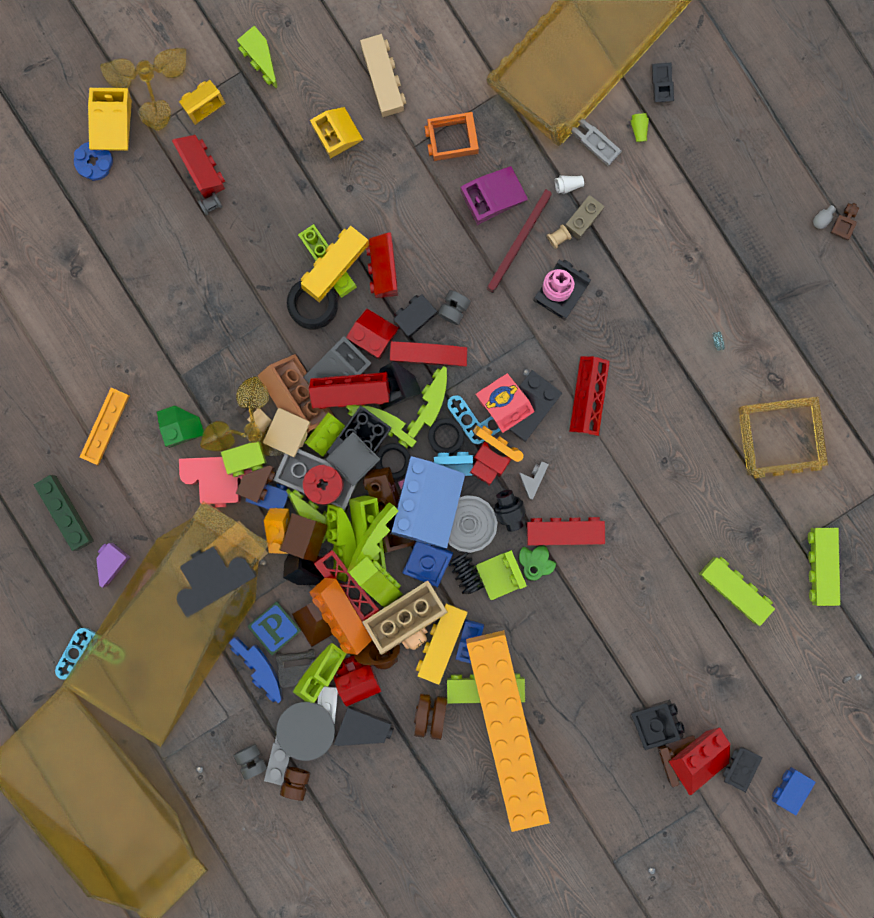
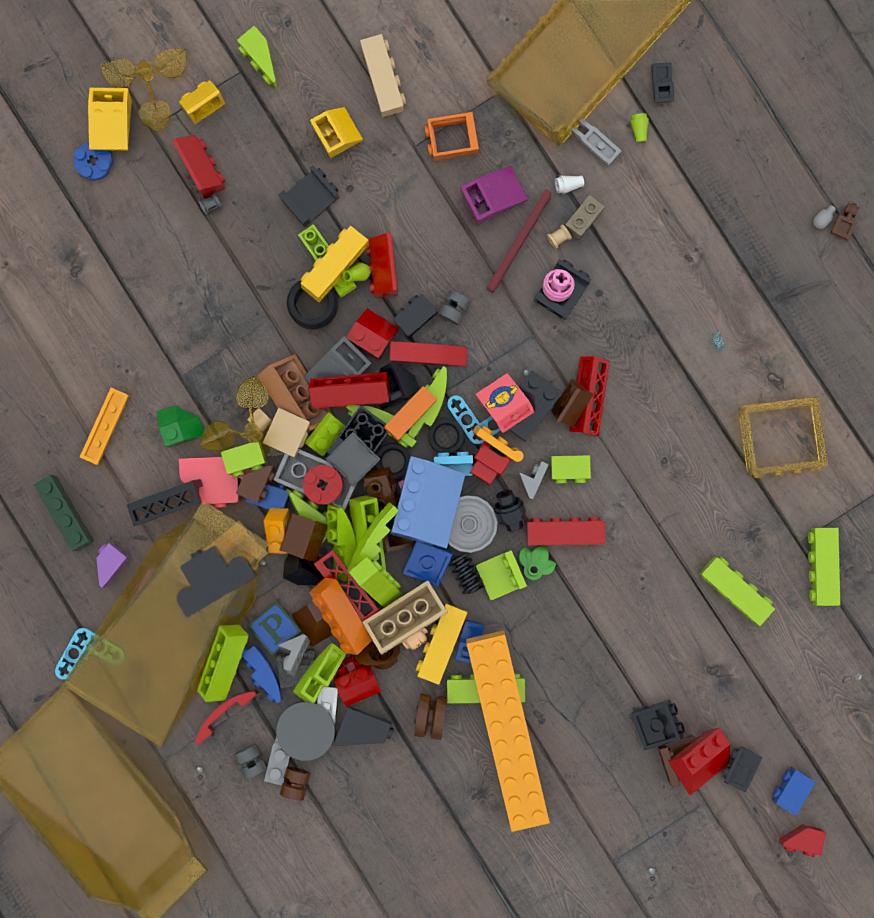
(165, 496): none -> black fence
(207, 729): none -> red slope
(222, 663): none -> lime brick
(297, 649): none -> light grey slope
(310, 196): none -> black panel
(358, 272): none -> lime cone
(410, 413): none -> orange tile
(570, 468): none -> lime brick
(571, 403): none -> reddish brown slope
(805, 839): none -> red slope

